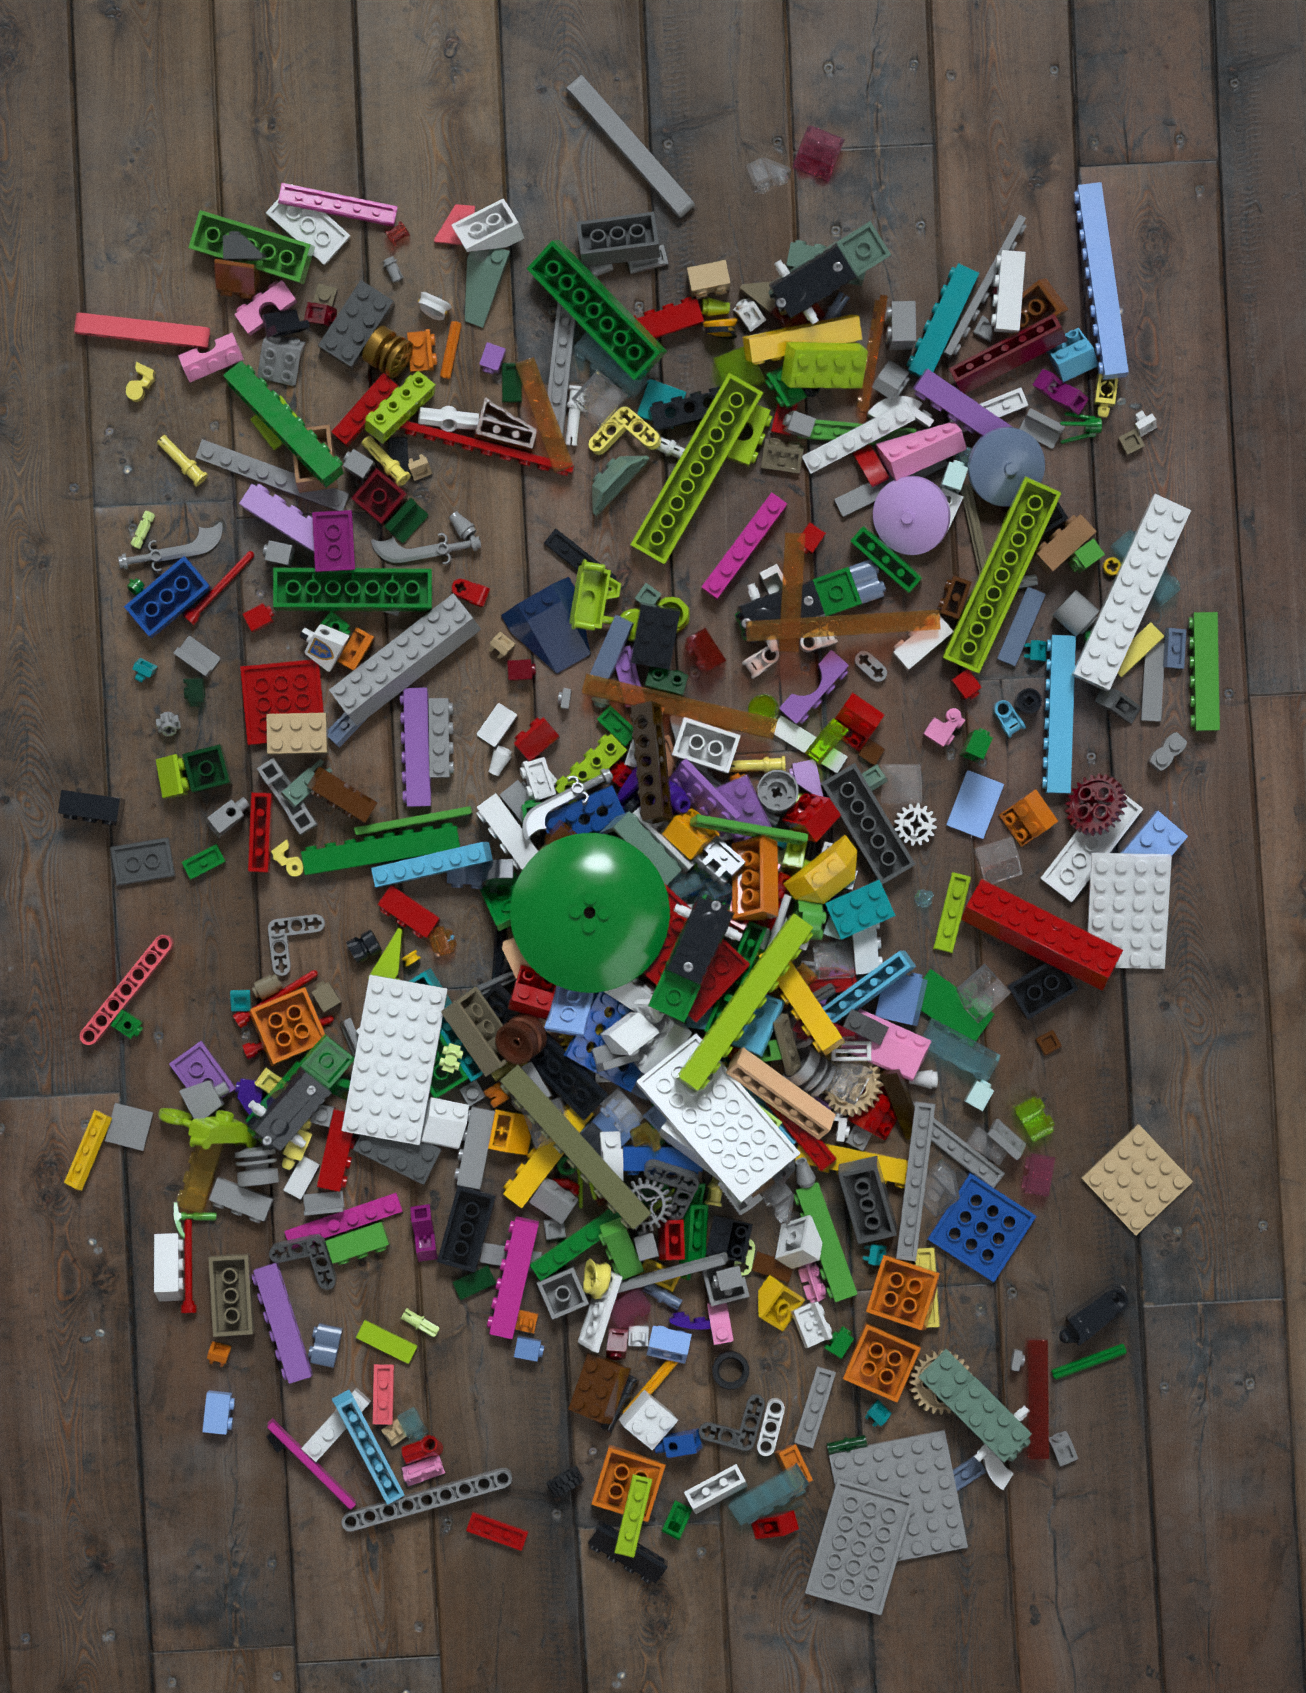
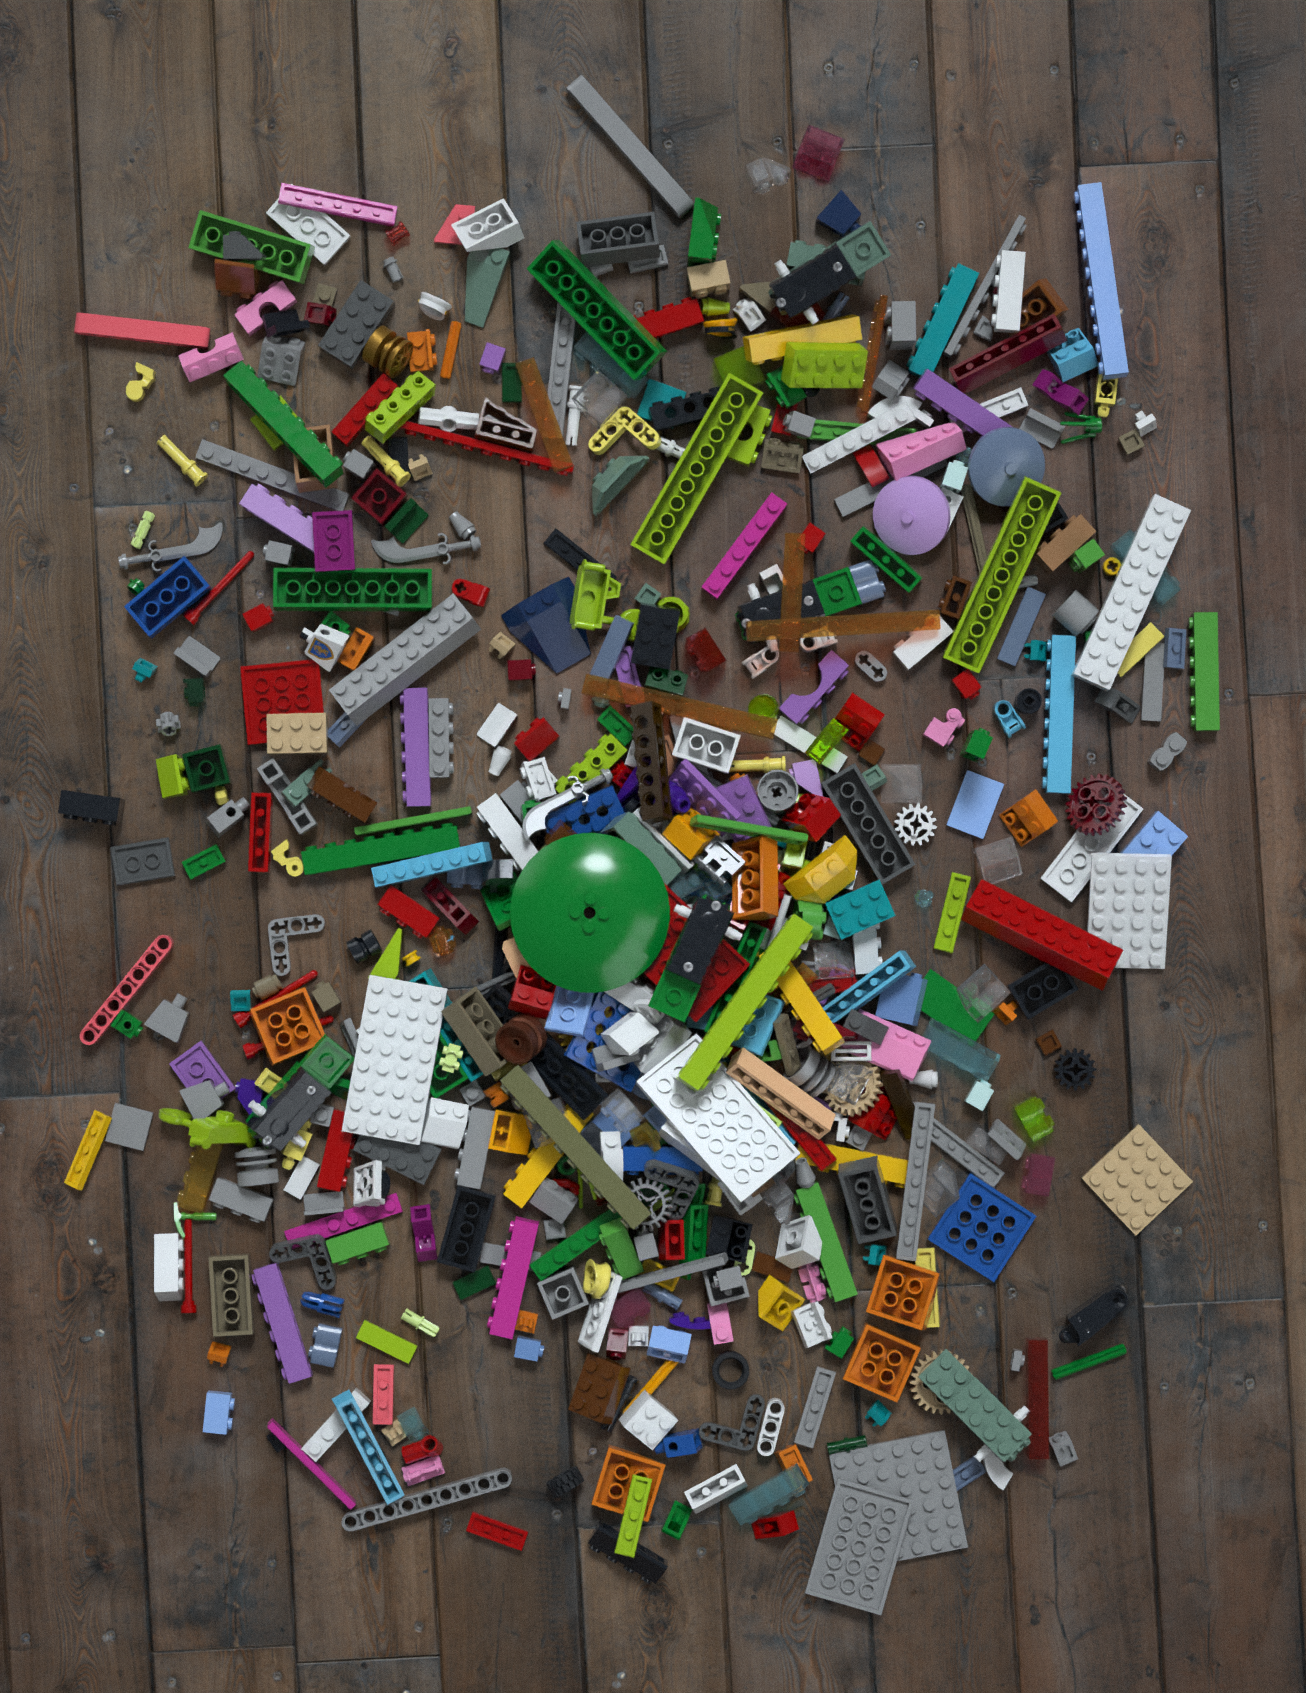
(169, 1018): none -> light grey torso
(221, 795): none -> light yellow tile
(323, 1303): none -> blue arm
(370, 1184): none -> white piece
(450, 906): none -> dark red slope
(703, 236): none -> green slope
(840, 215): none -> dark blue torso
(1005, 1012): none -> orange tile
(1075, 1060): none -> black gear

